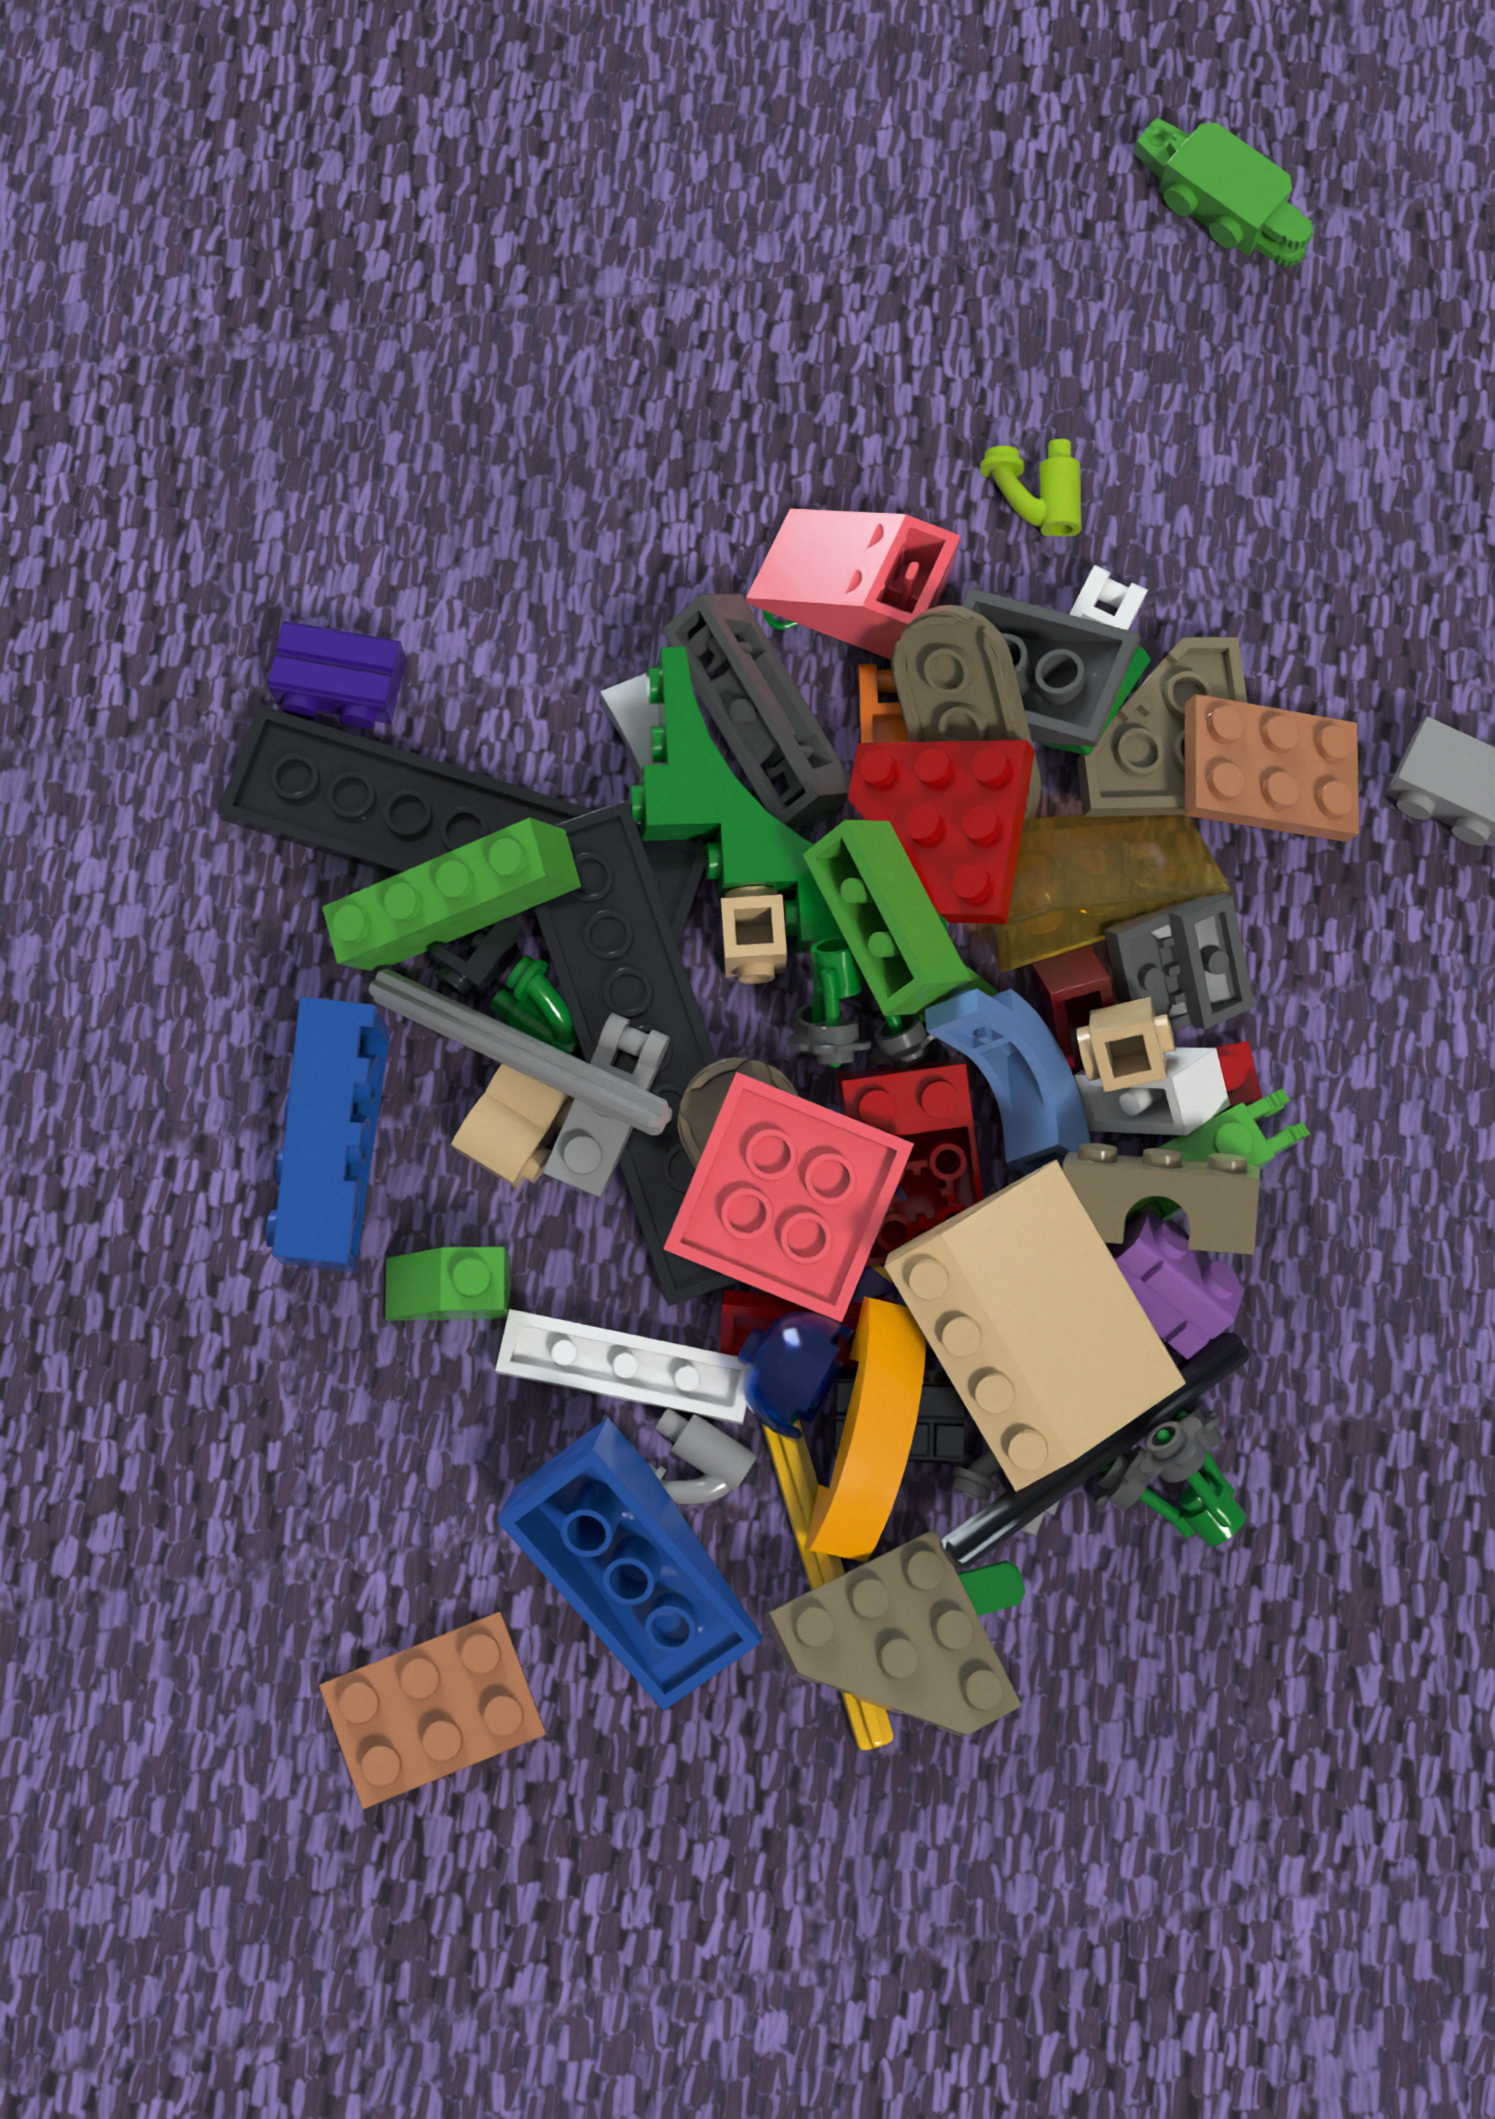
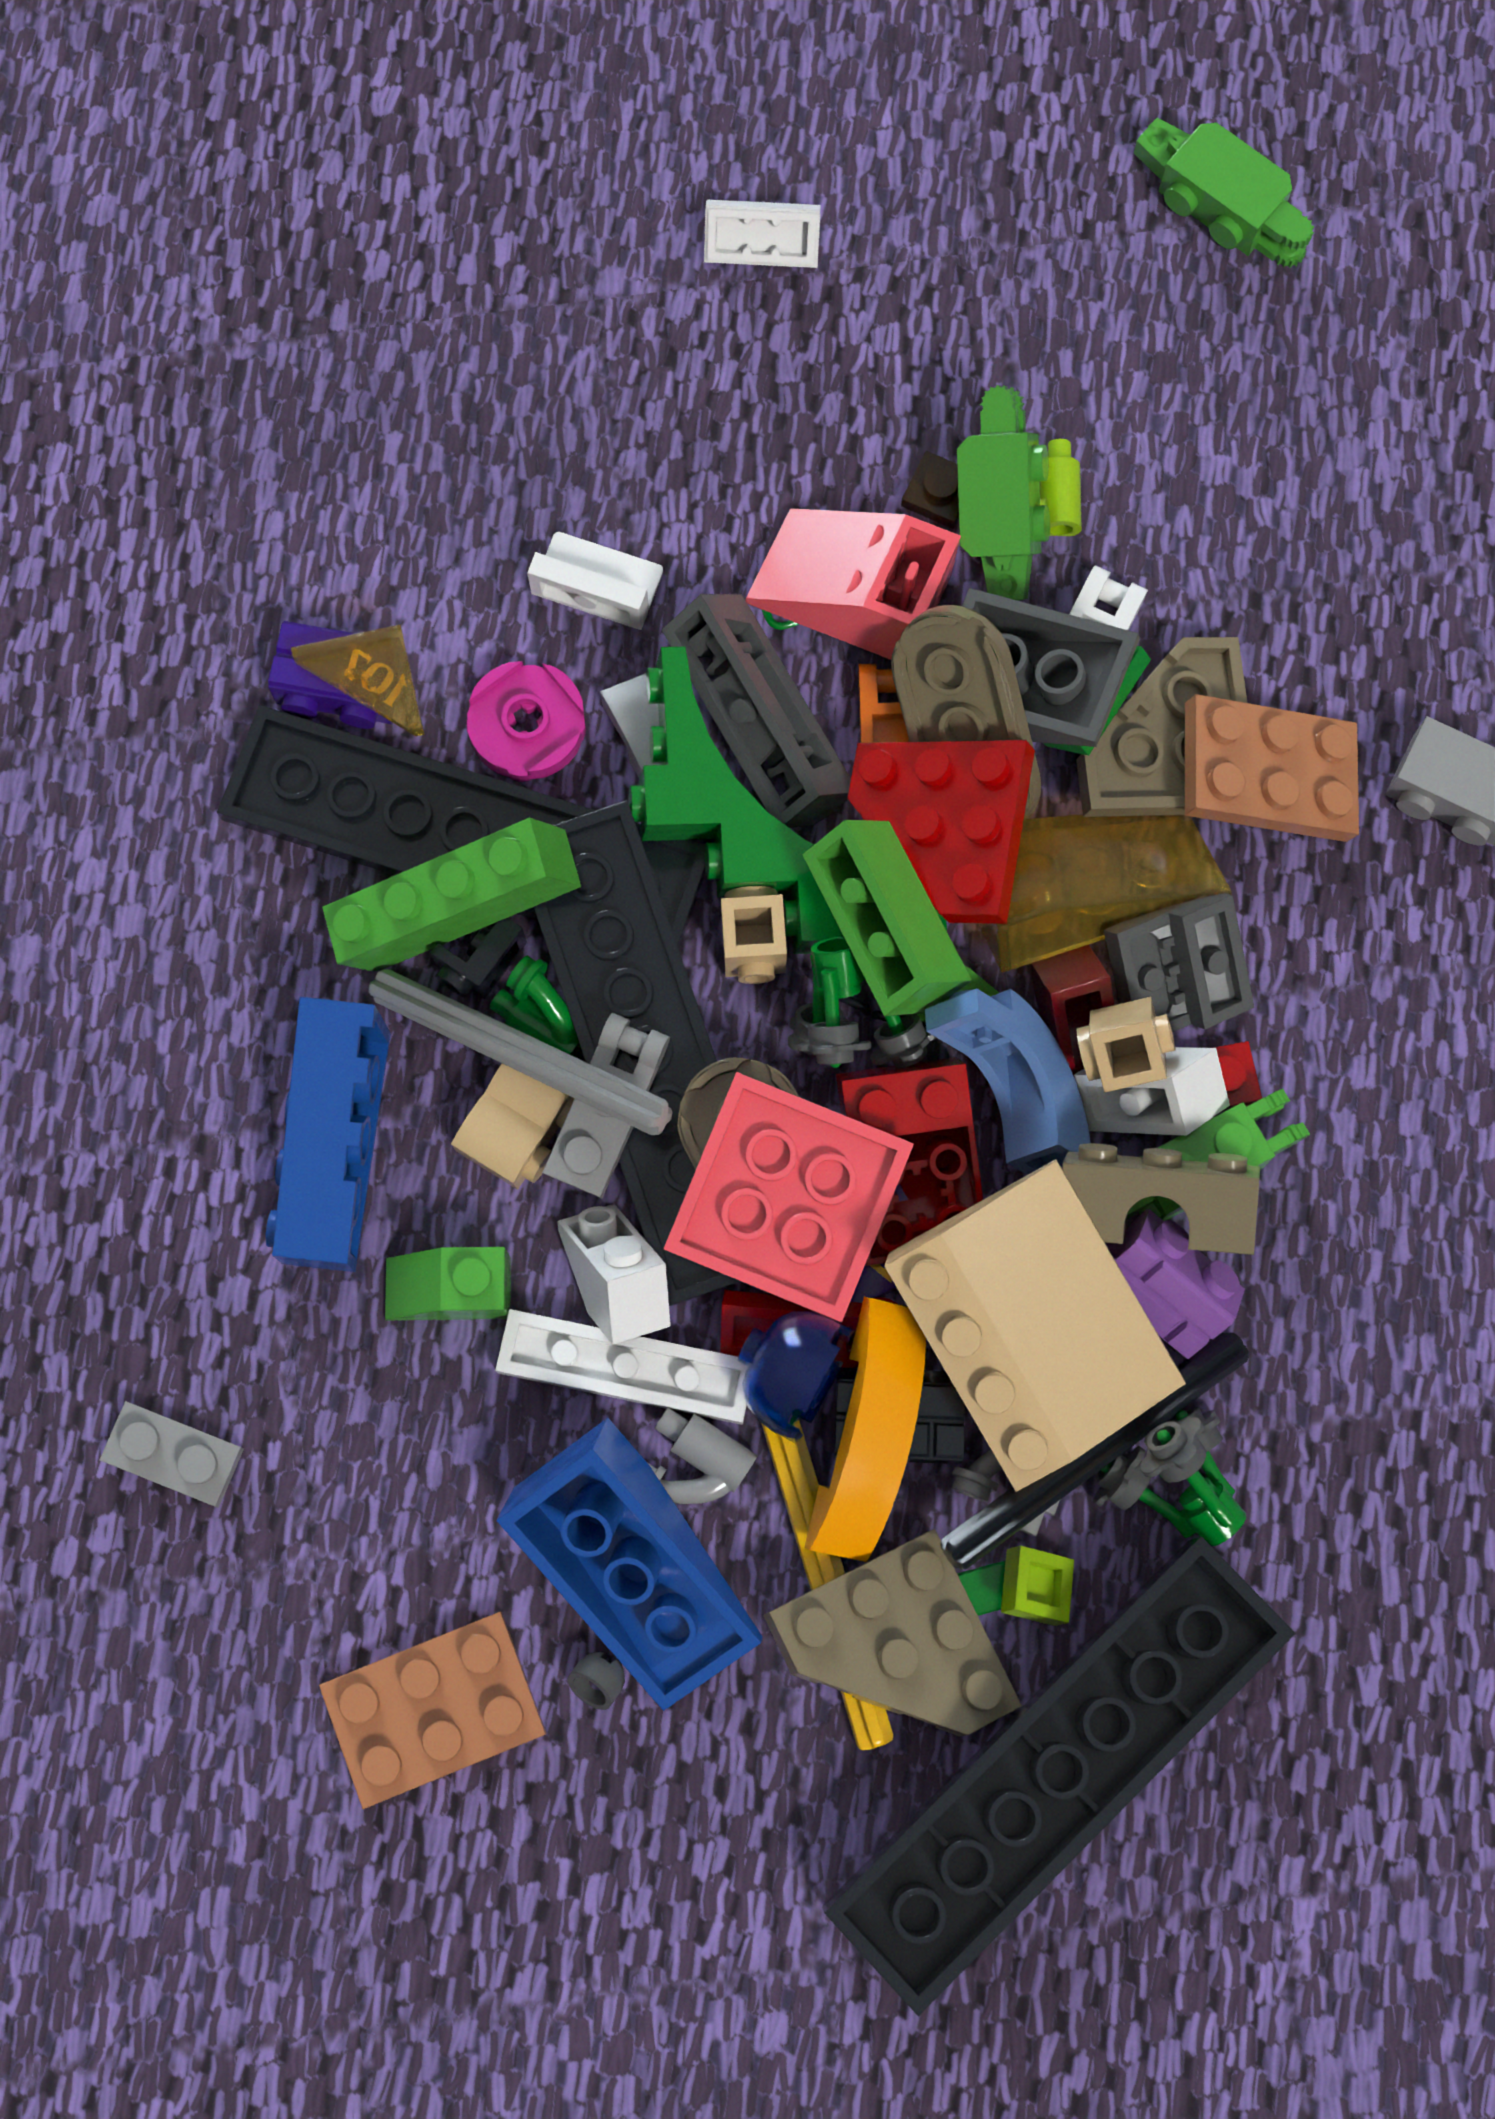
(171, 1454): none -> light grey plate
(371, 670): none -> clear yellow tile
(528, 688): none -> dark pink plate
(595, 579): none -> white panel
(606, 1676): none -> dark grey hinge
(616, 1273): none -> white slope
(762, 233): none -> white plate
(934, 490): none -> dark brown plate
(1002, 494): none -> bright green hinge
(1037, 1586): none -> lime plate
(1056, 1773): none -> black brick

